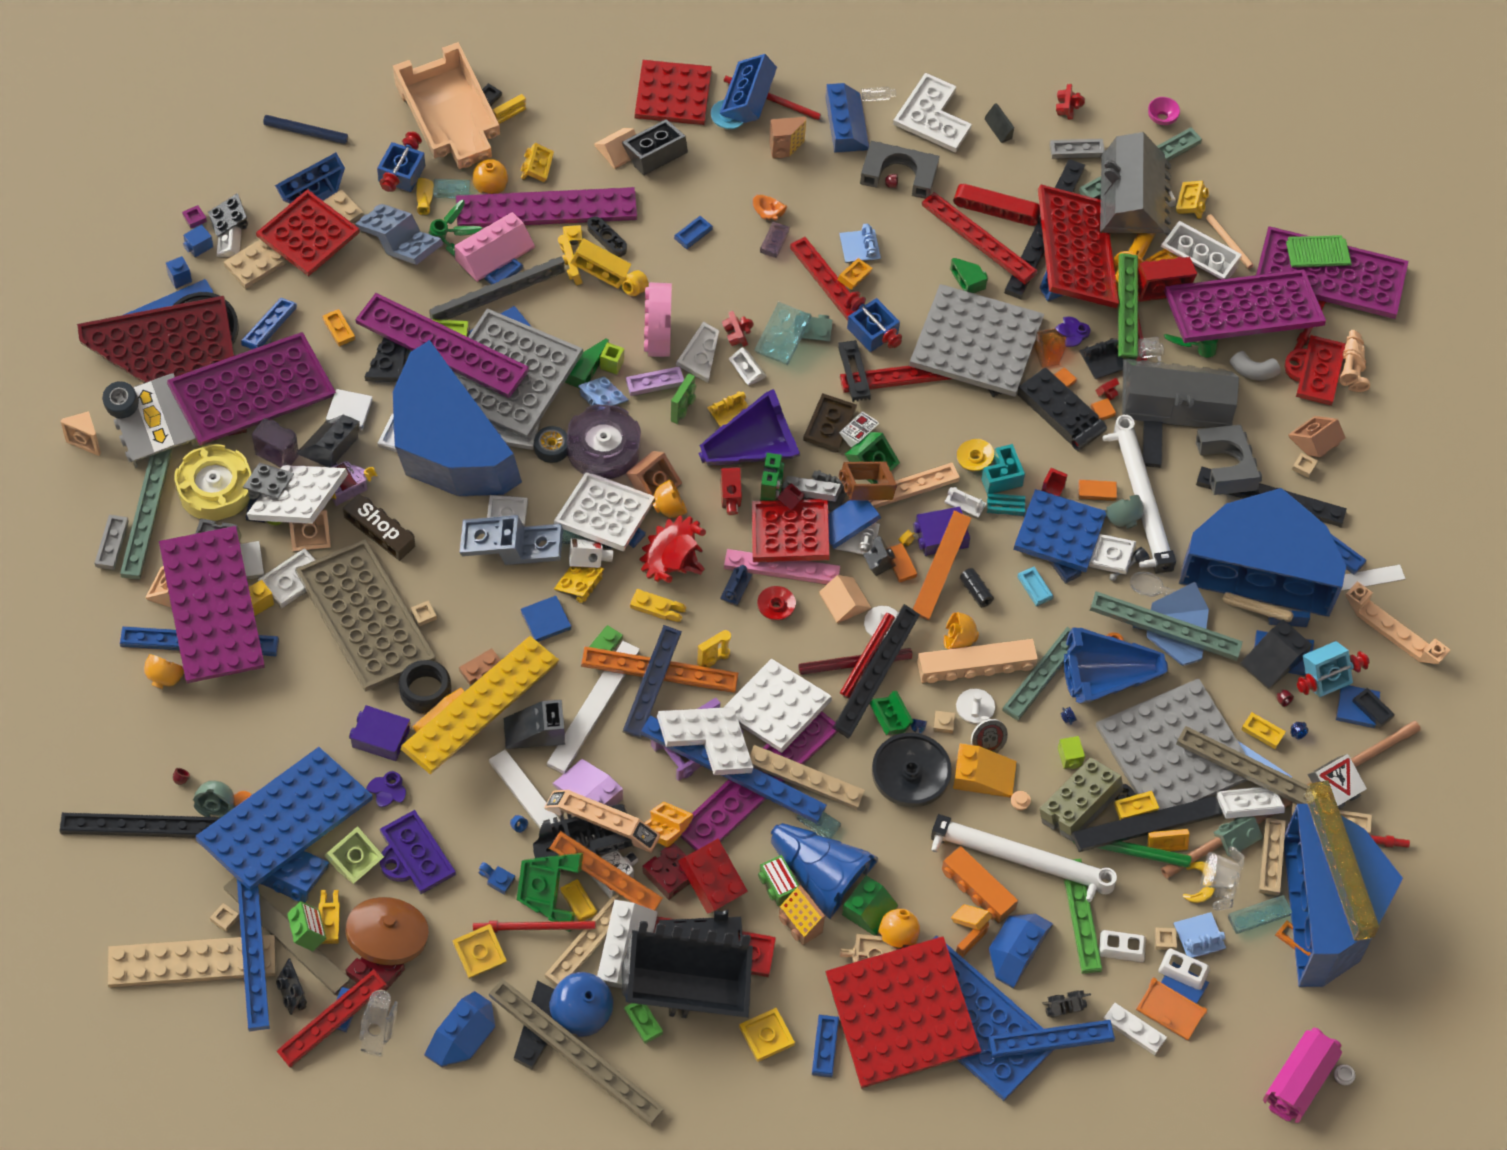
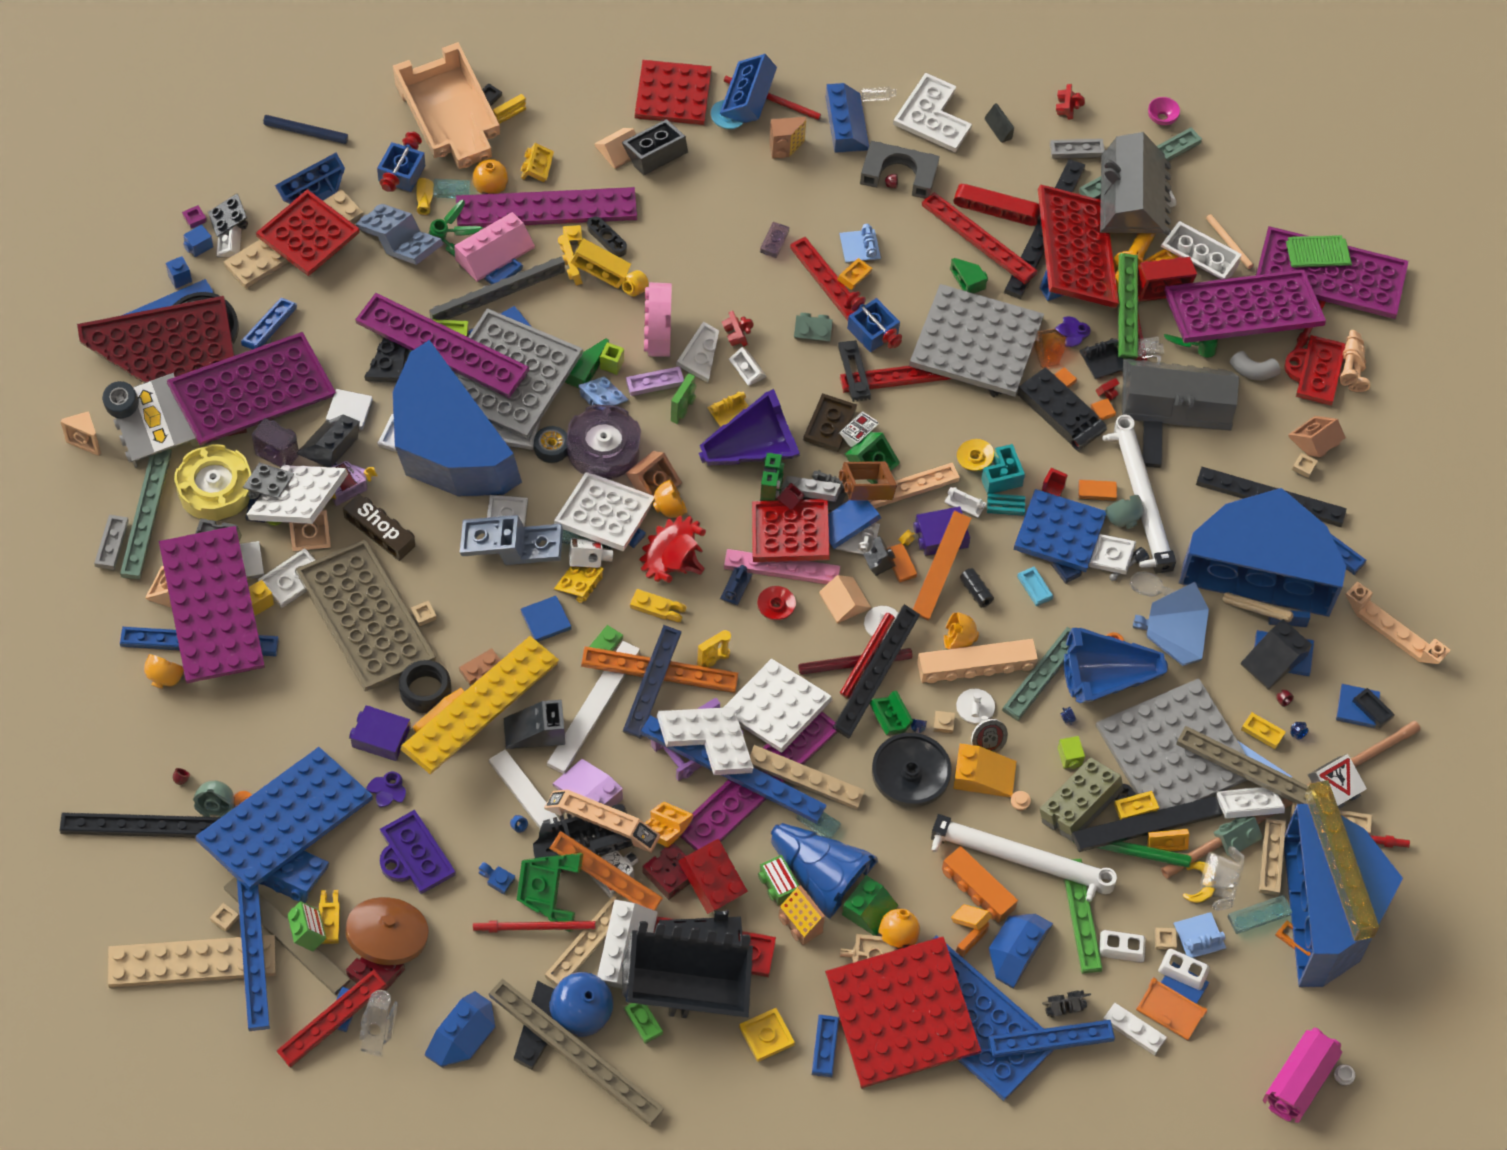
(291, 988): black hinge -> none
(338, 327): light orange plate -> none
(354, 855): yellowish green slope -> none
(479, 951): yellow plate -> none
(578, 900): yellow tile -> none
(693, 232): blue tile -> none
(730, 489): red torso -> none
(768, 207): orange hat -> none
(783, 333): clear light blue plate -> none
(1166, 626): sand green plate -> none
(1192, 198): yellow bracket -> none
(1234, 442): dark grey arch -> none
(1330, 669): medium azure brick -> none
(1374, 576): white sticker -> none

